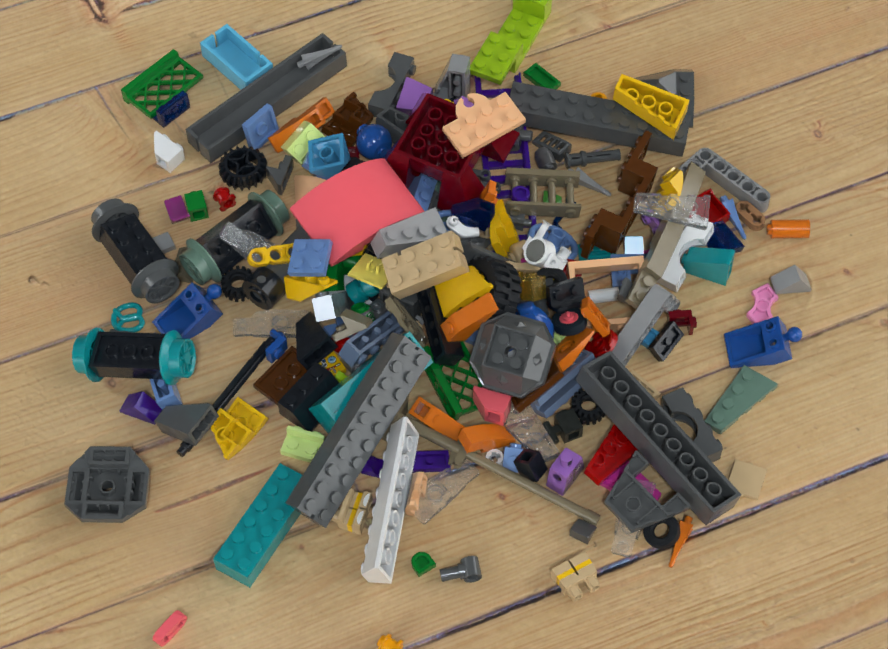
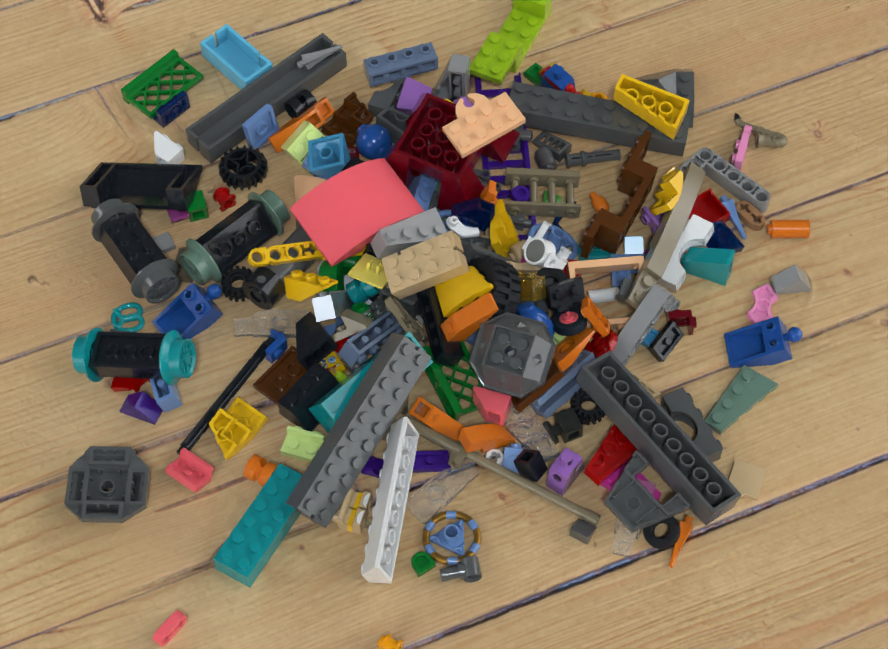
(127, 384): none -> red slope
(142, 185): none -> black slope
(187, 421): dark grey slope -> none
(190, 470): none -> coral bracket
(244, 241): clear piece -> none
(259, 469): none -> orange wheel
(280, 176): dark grey slope -> none
(300, 104): none -> black wheel
(310, 257): medium blue plate -> none
(400, 64): none -> sand blue brick
(417, 489): light nougat slope -> none
(451, 537): none -> medium blue piece
(557, 78): none -> blue torso
(575, 575): tan hips -> none
(587, 182): light grey piece -> none
(598, 202): none -> orange cylinder
(684, 210): clear wing -> none
(741, 146): none -> bright pink plate
(763, 136): none -> dark tan piece

